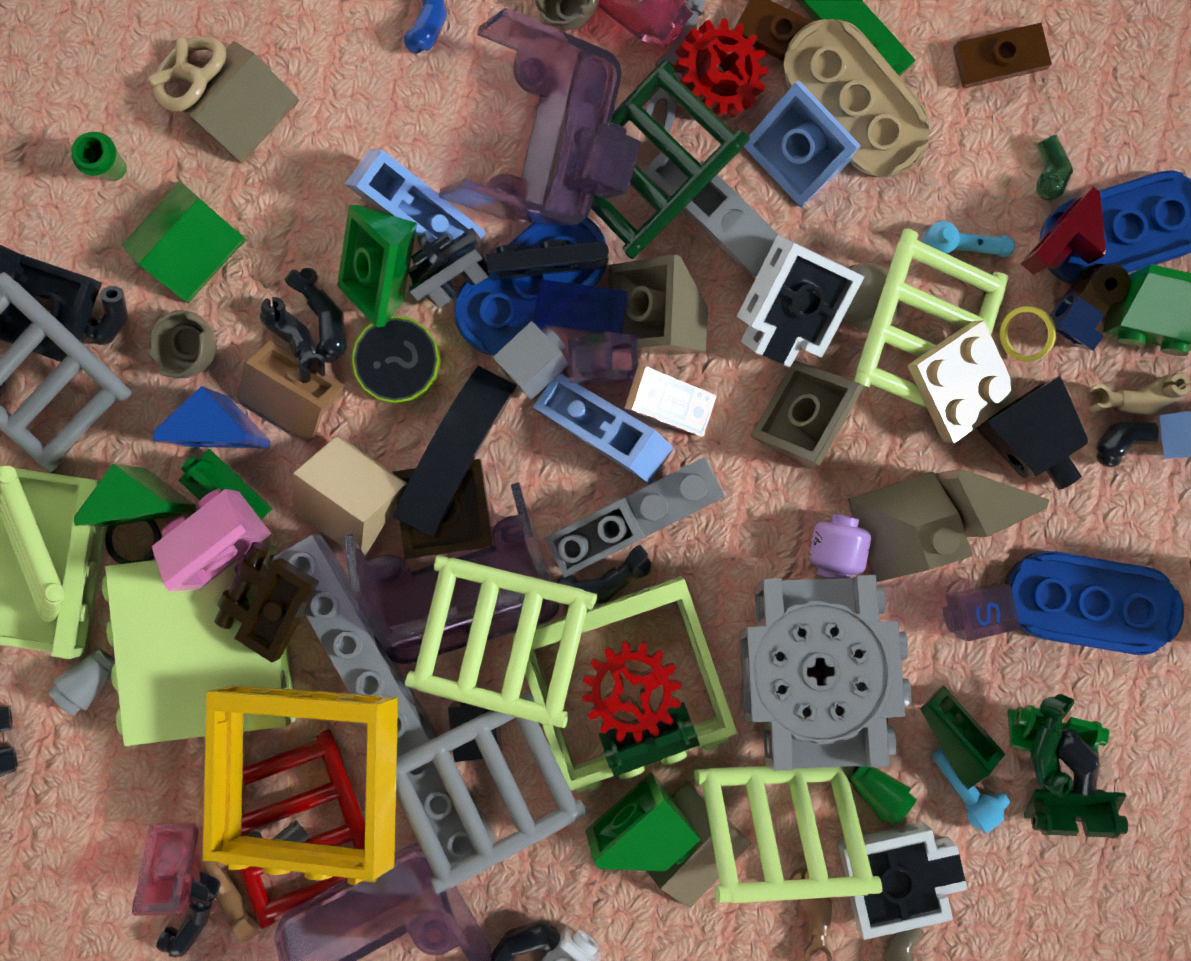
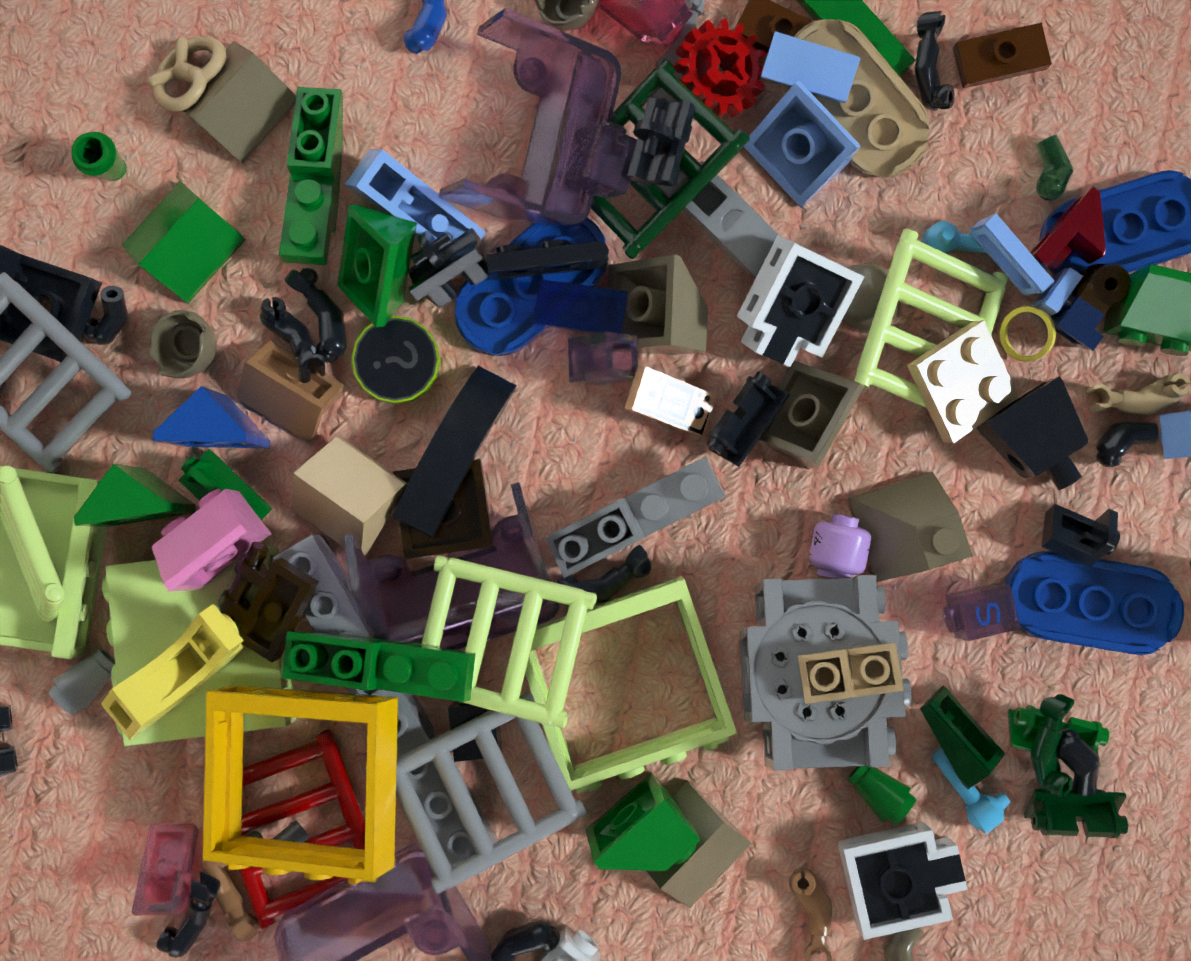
(109, 545): black piece -> none
(176, 673): none -> light yellow arch
(314, 176): none -> green slope
(379, 665): none -> green slope
(532, 359): light grey brick -> none
(604, 427): light blue slope -> none
(613, 702): red gear -> none
(661, 141): none -> black hips
(672, 739): dark green hinge -> none
(740, 430): none -> black hinge
(775, 886): yellowish green bar -> none
(817, 67): none -> light blue tile
(850, 673): none -> tan slope
(932, 94): none -> black arm
(986, 503): dark tan slope -> none
(1011, 255): none -> light blue tile
(1057, 293): none -> light blue tile
(1080, 536): none -> black bracket

